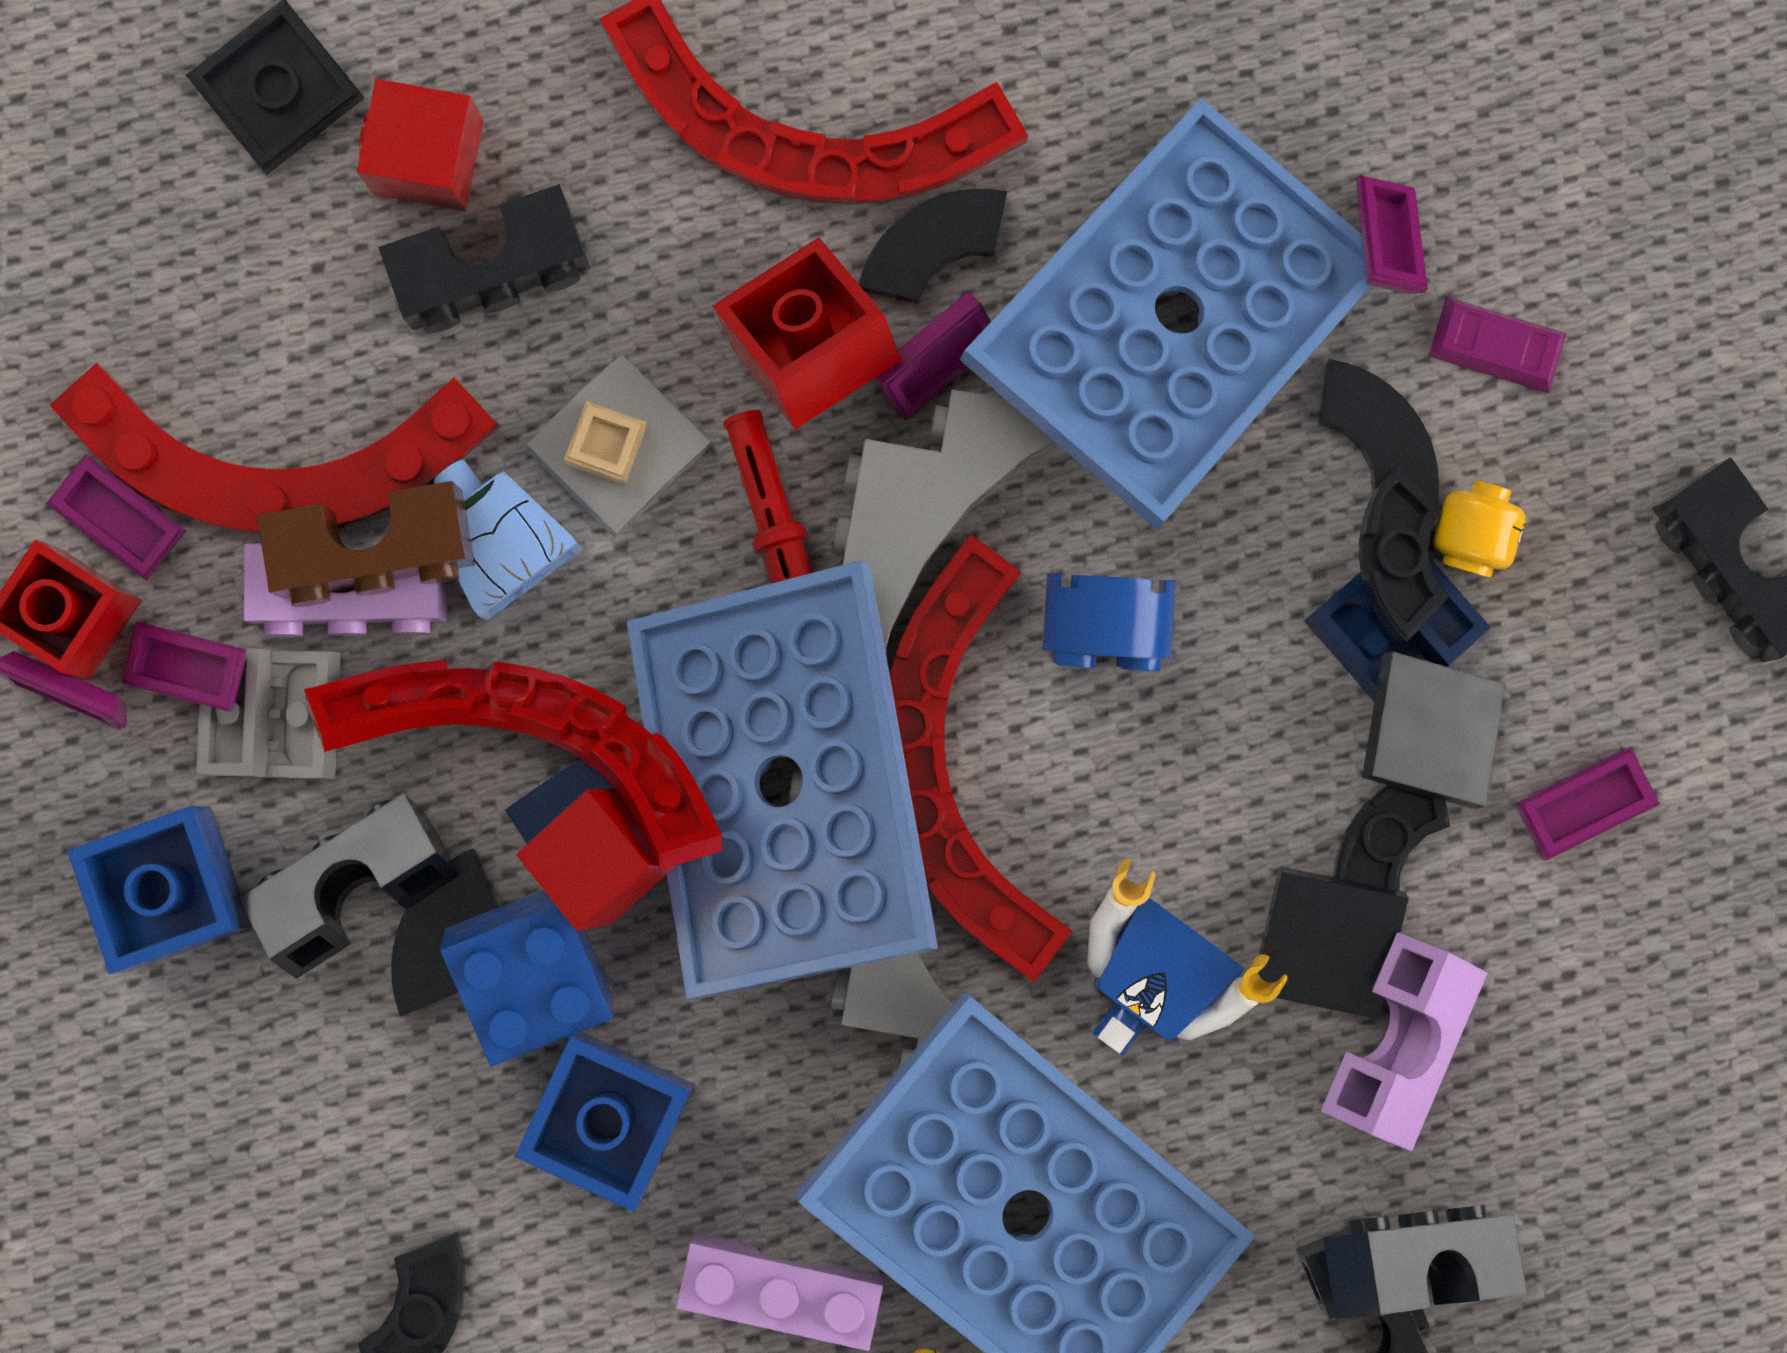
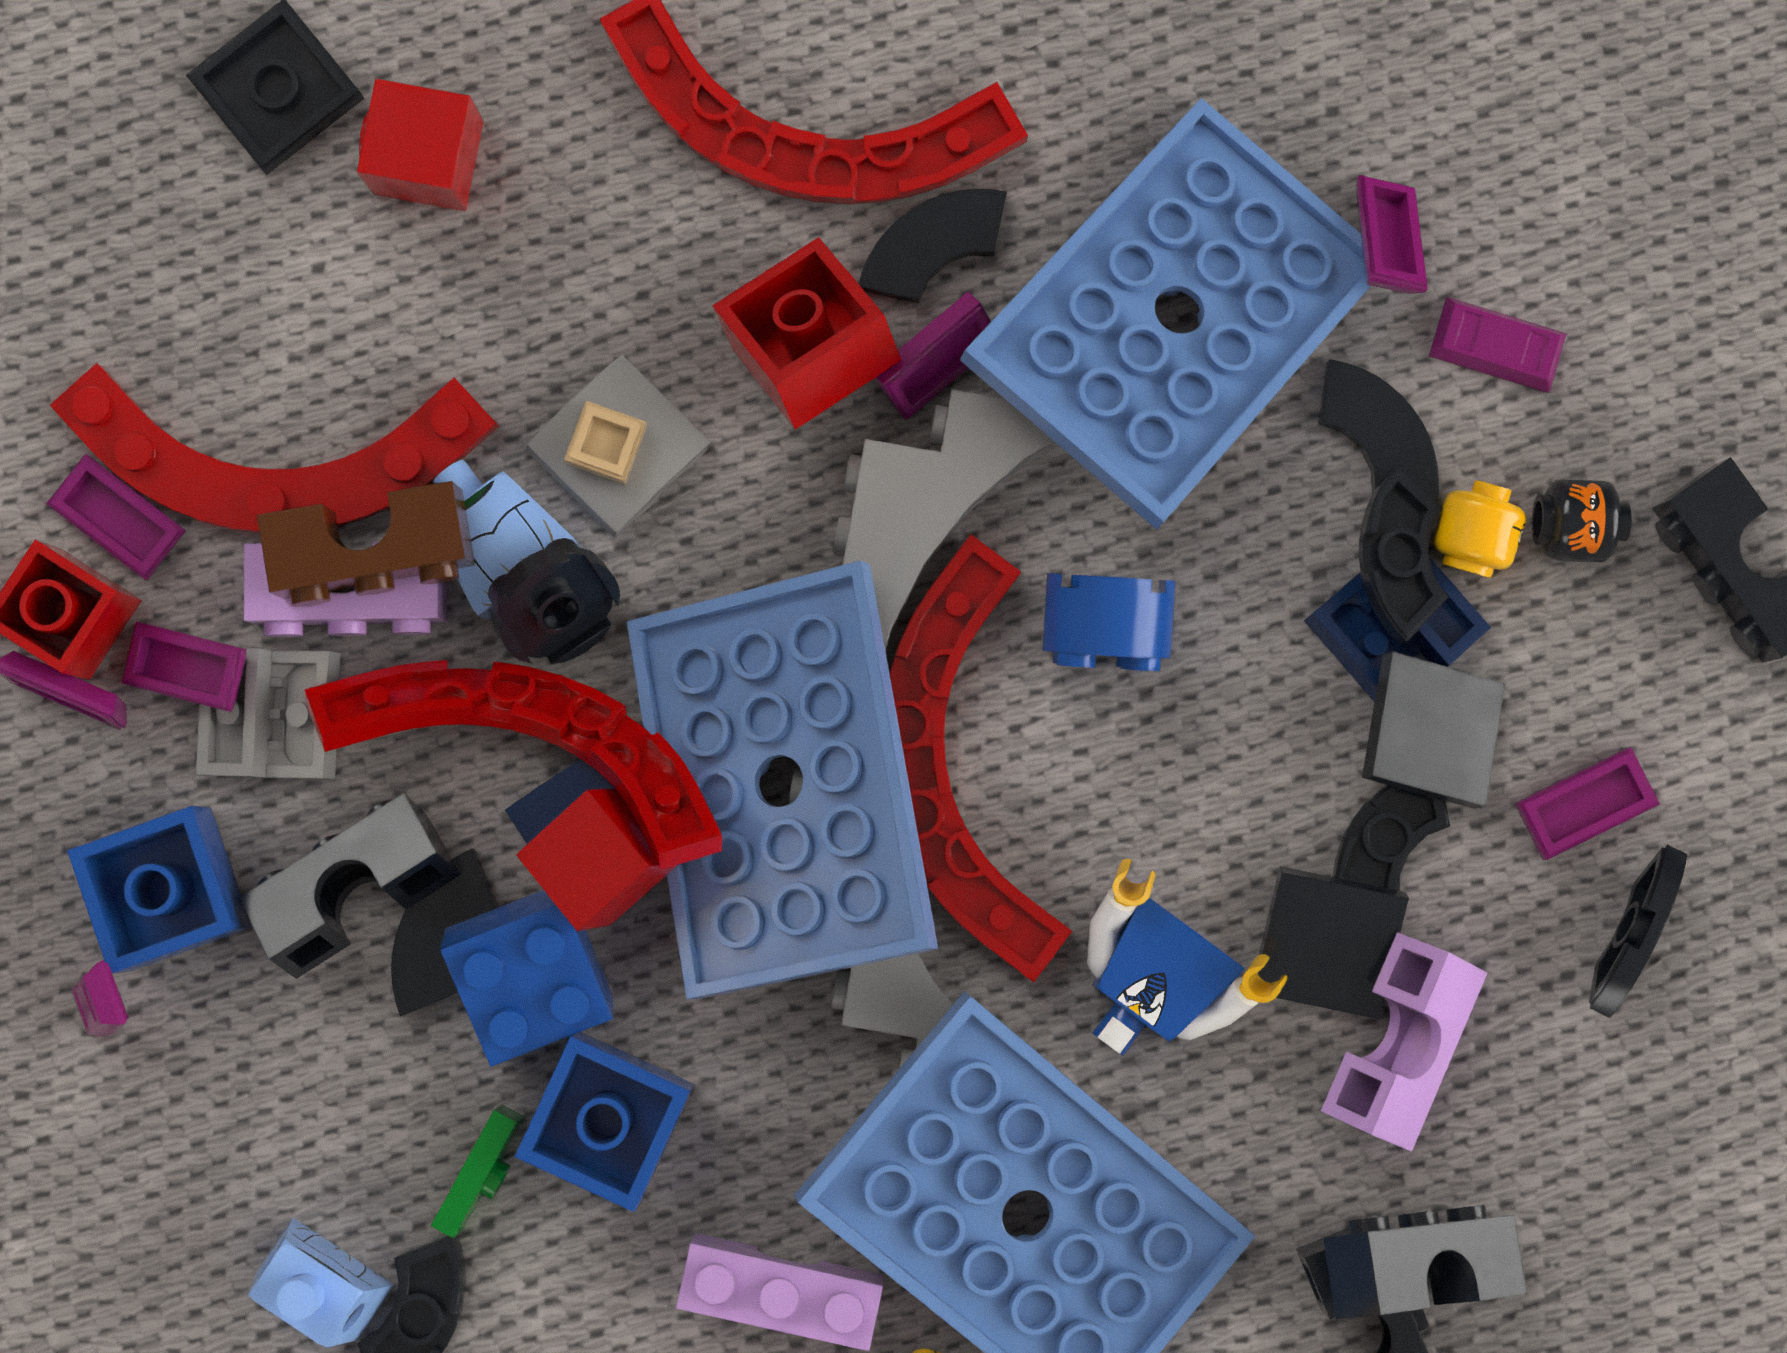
(99, 1001): none -> magenta tile
(318, 1287): none -> light blue torso
(481, 1172): none -> green plate
(536, 581): none -> black plate
(538, 251): black arch -> none
(778, 536): red pin -> none
(1580, 520): none -> black head
(1637, 931): none -> black tile

